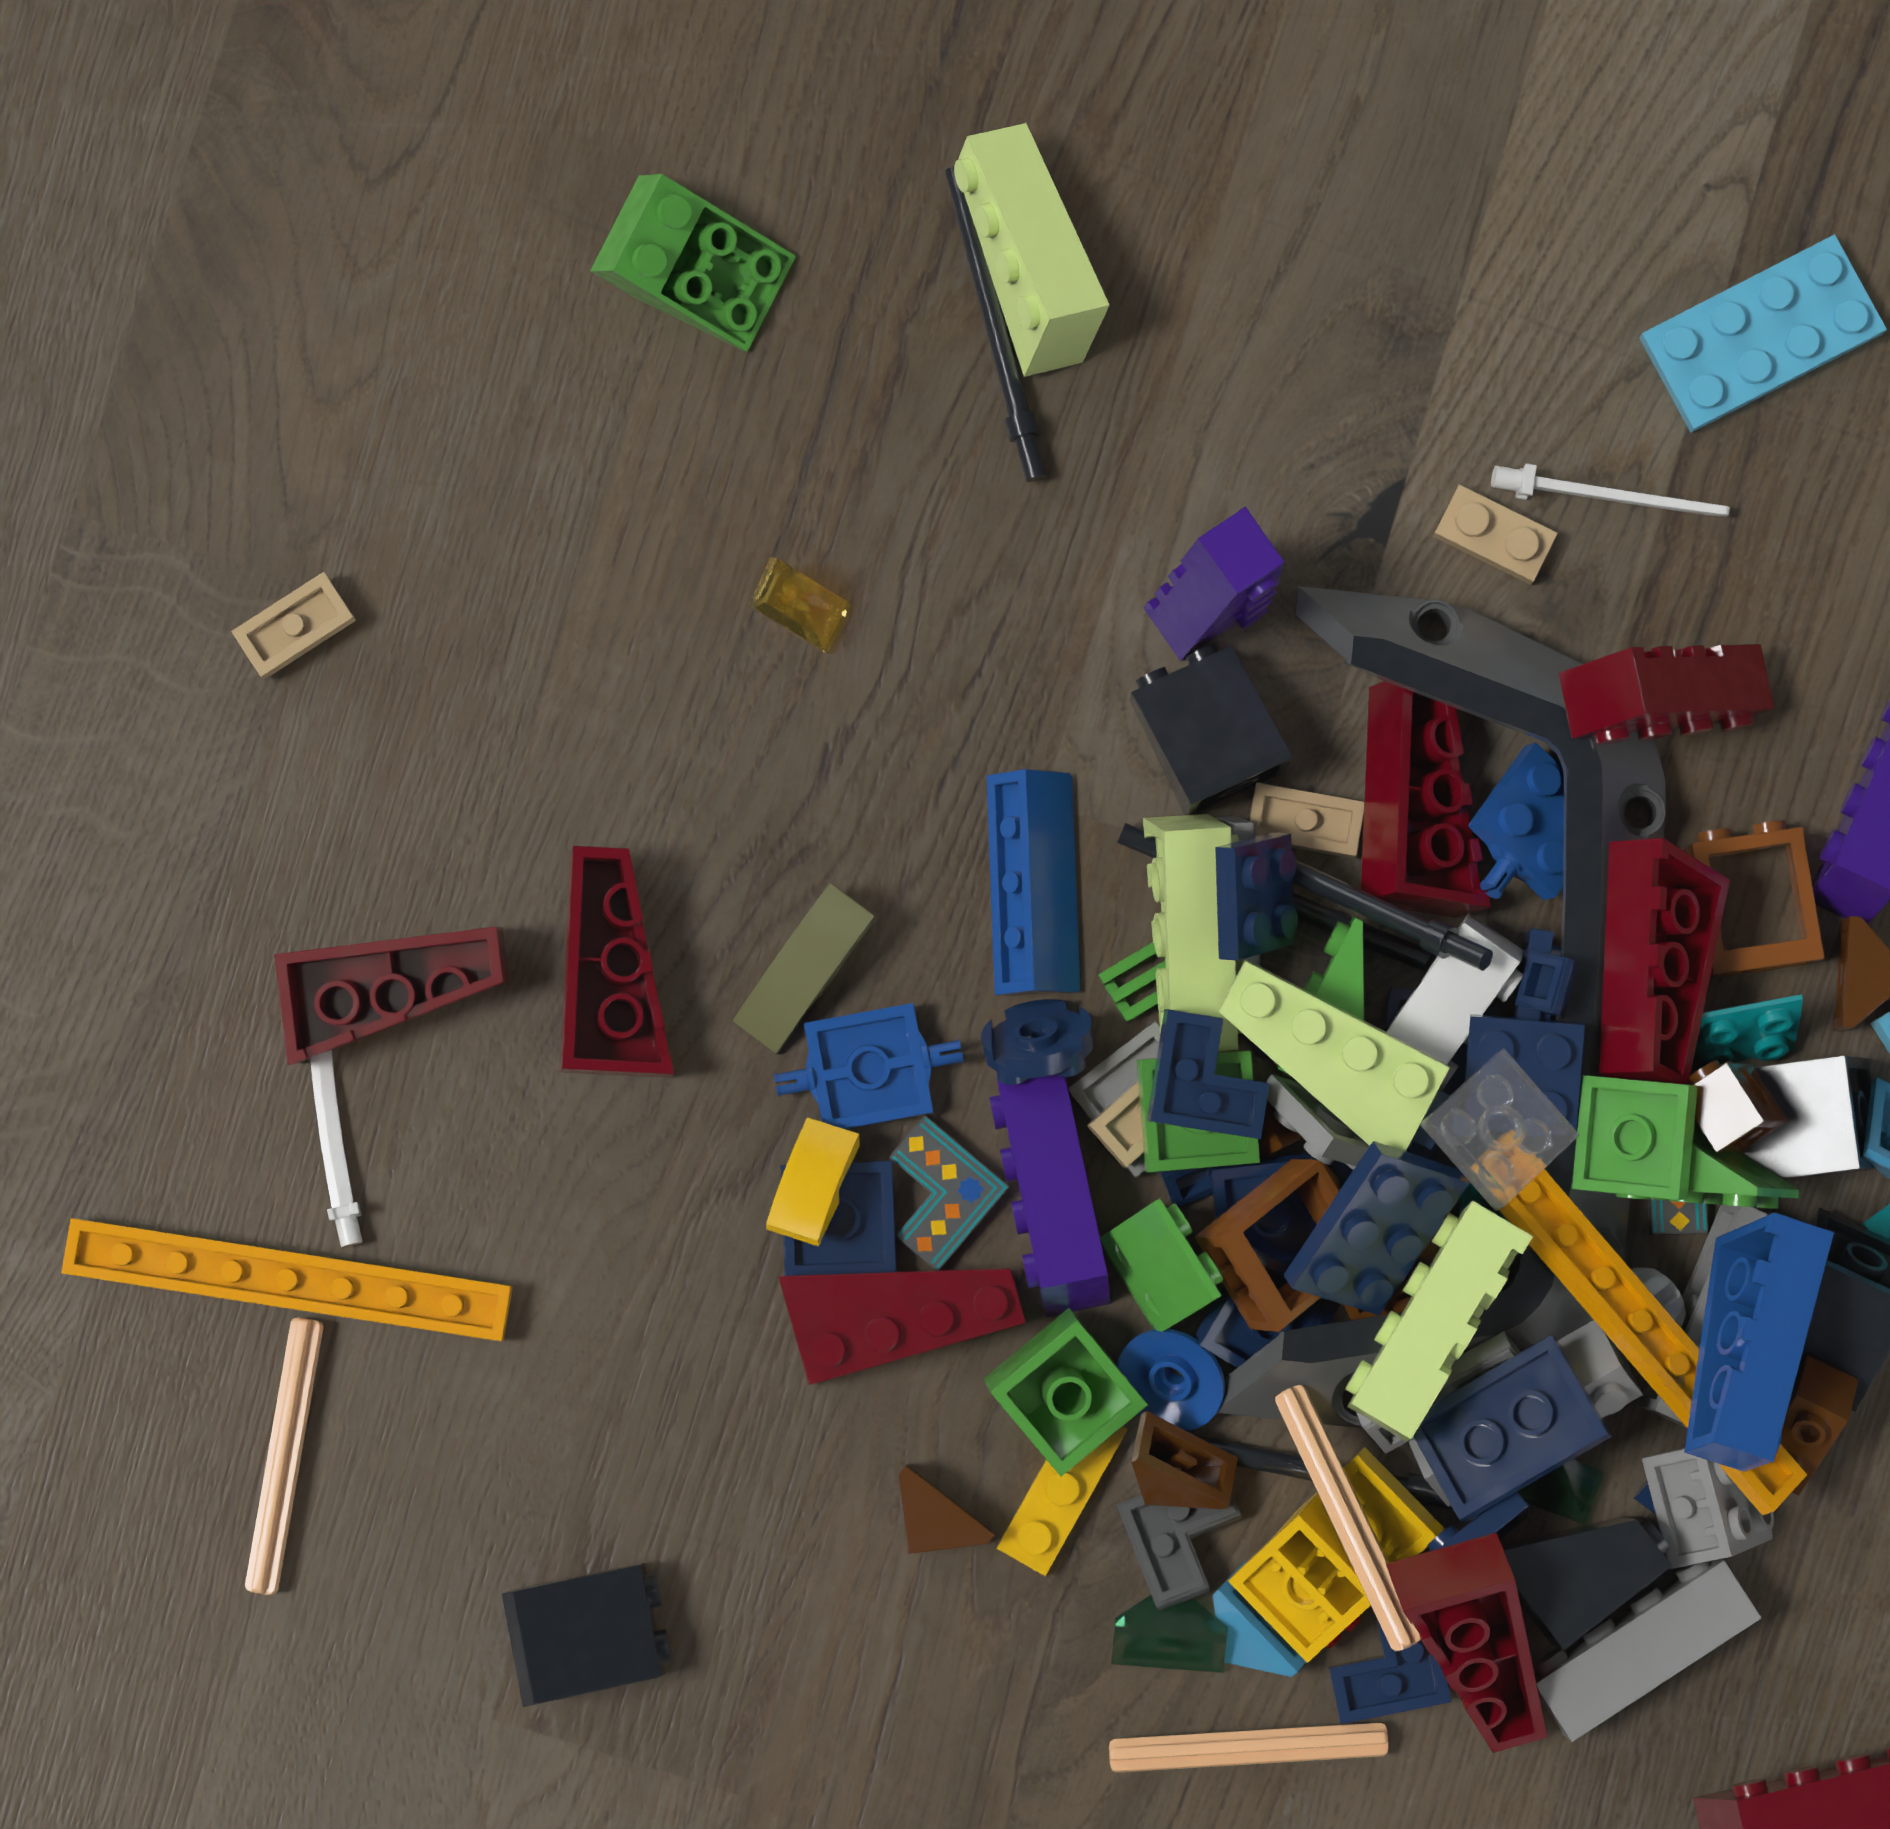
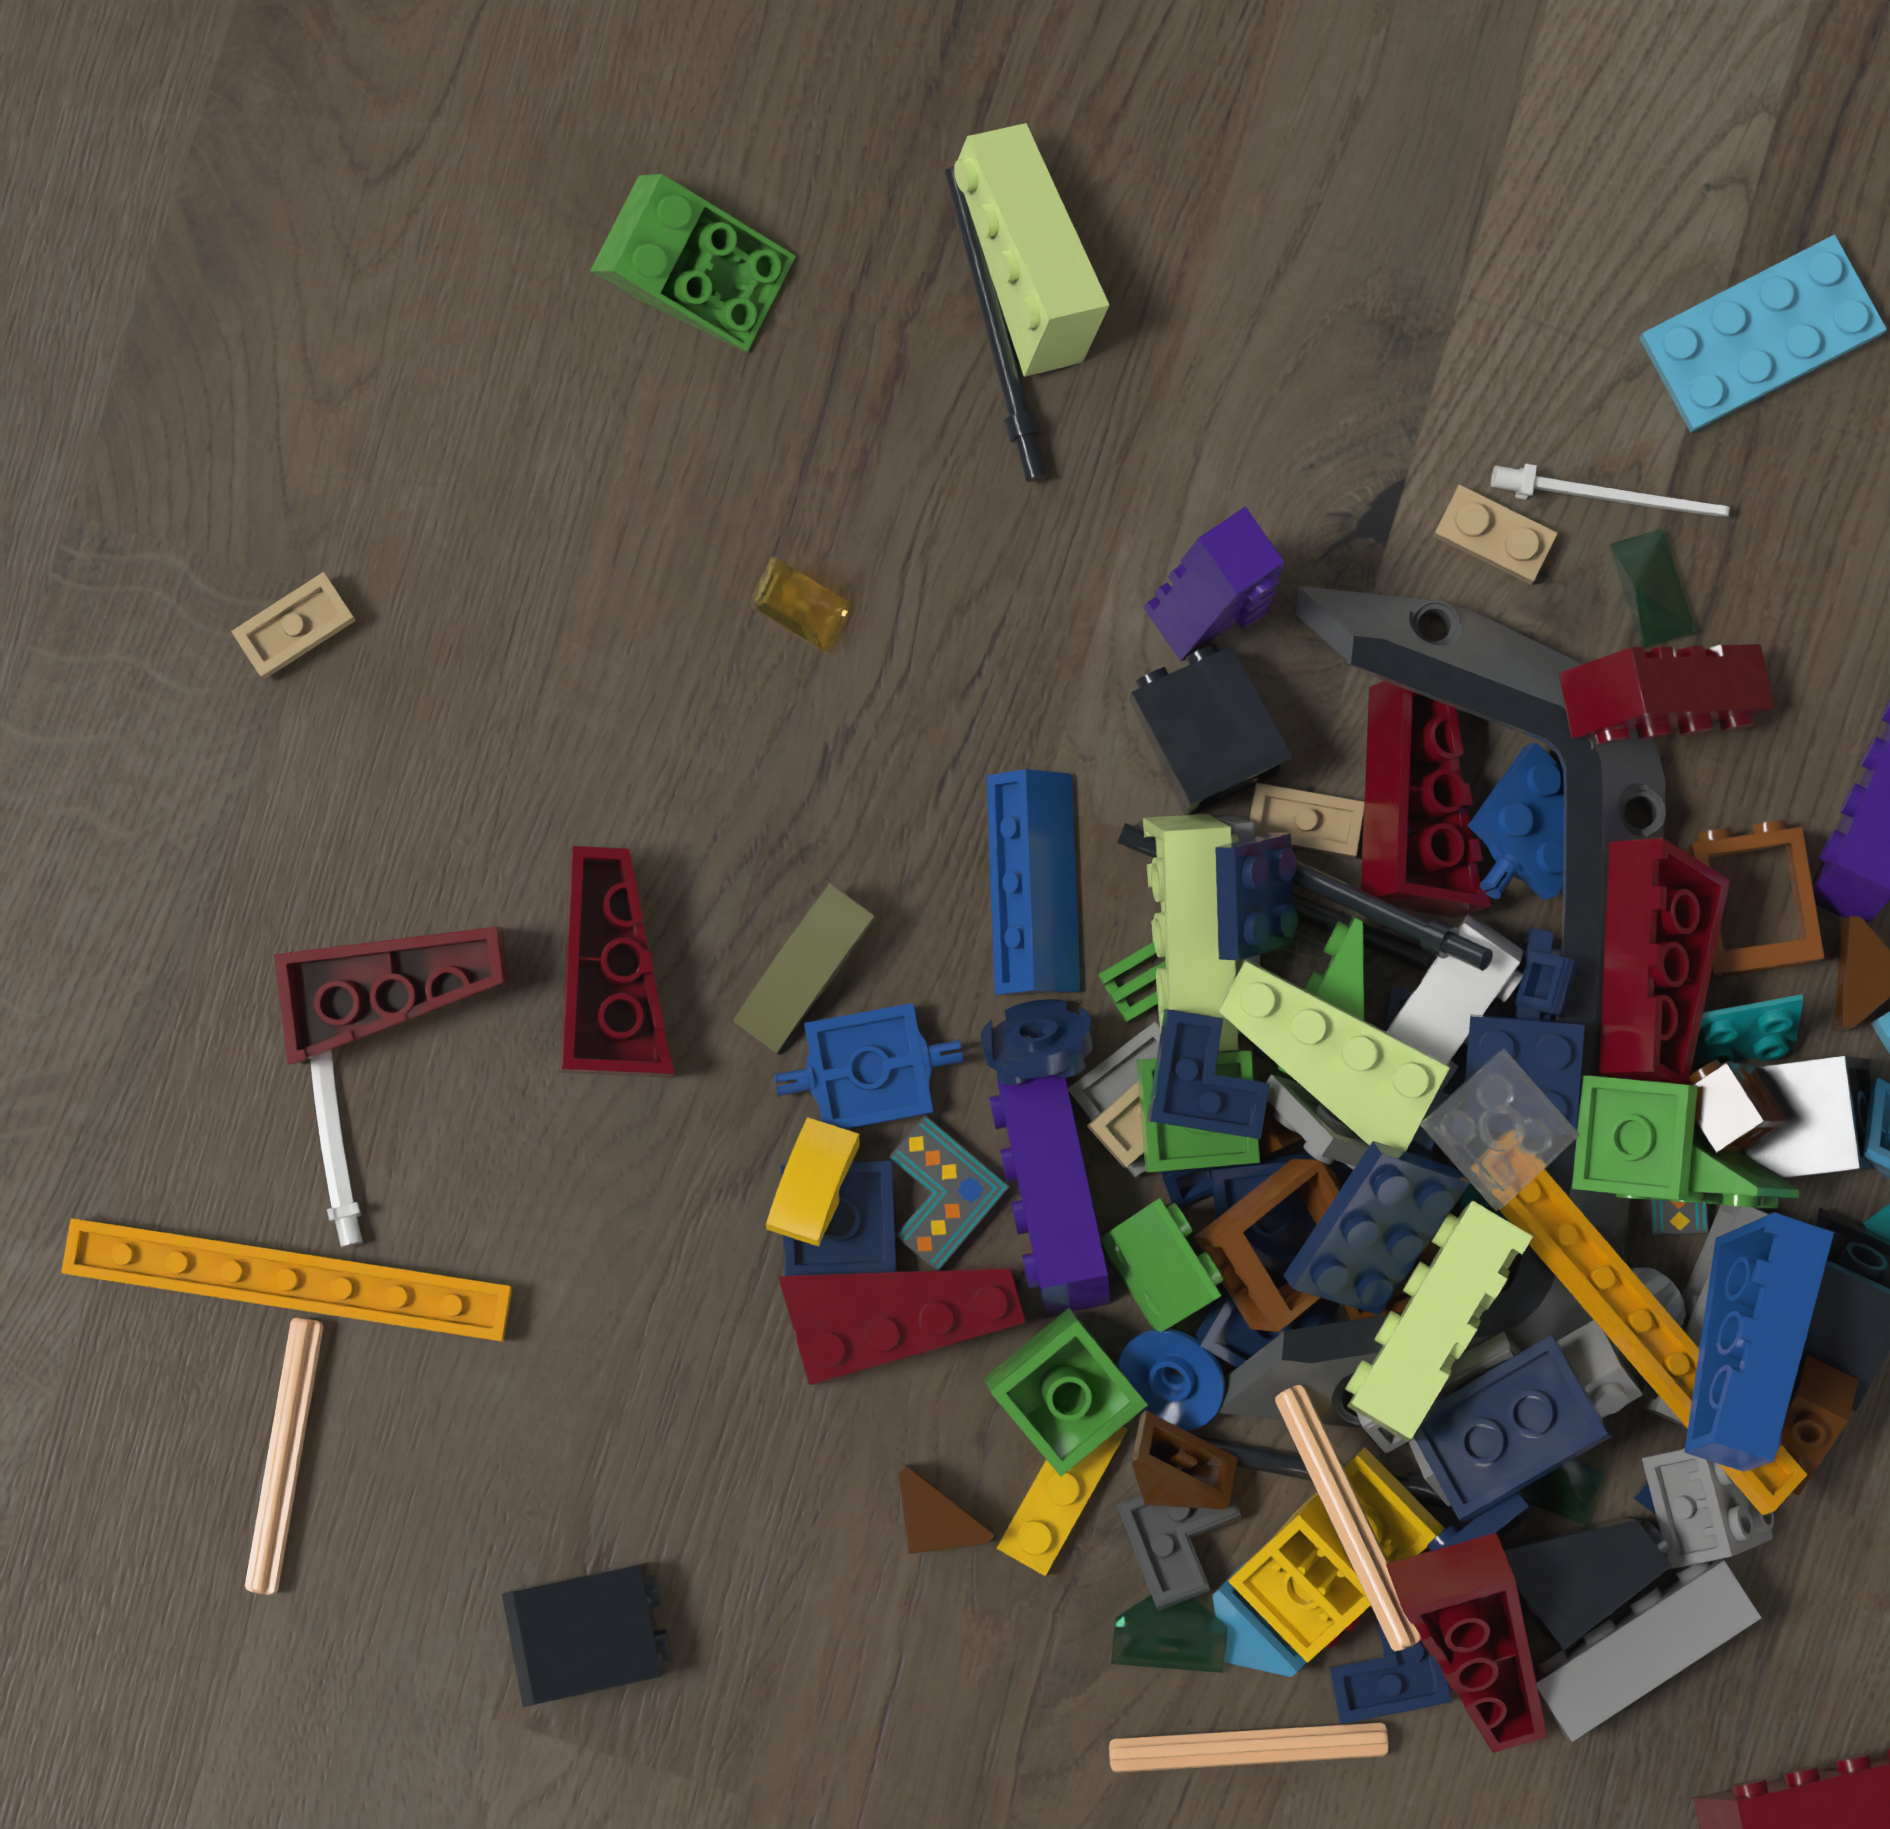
(1652, 588): none -> clear green slope

